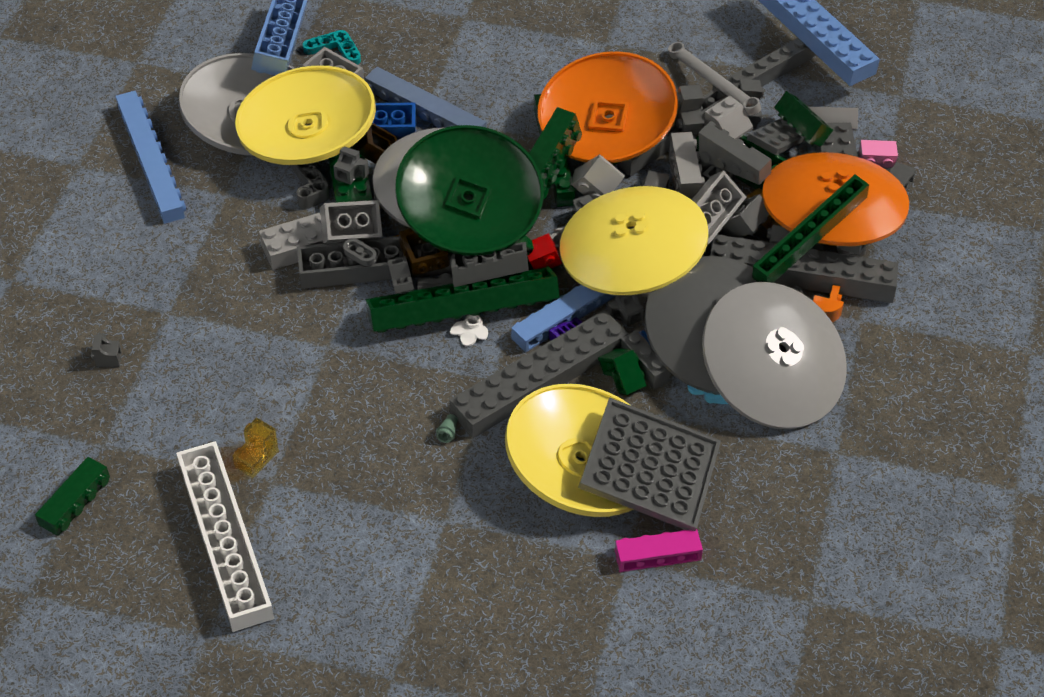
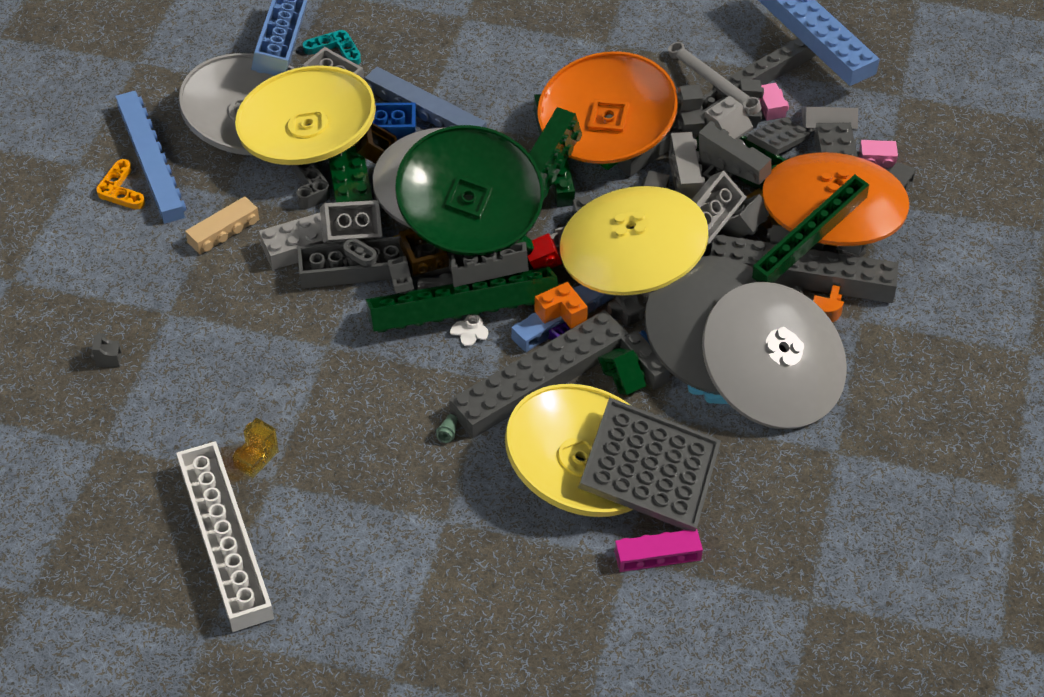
(72, 496): dark green brick -> none
(114, 187): none -> light orange beam
(222, 225): none -> tan brick
(350, 166): dark grey brick -> none
(561, 302): none -> orange brick
(596, 177): light grey slope -> none
(773, 103): none -> bright pink brick
(803, 118): dark green brick -> none

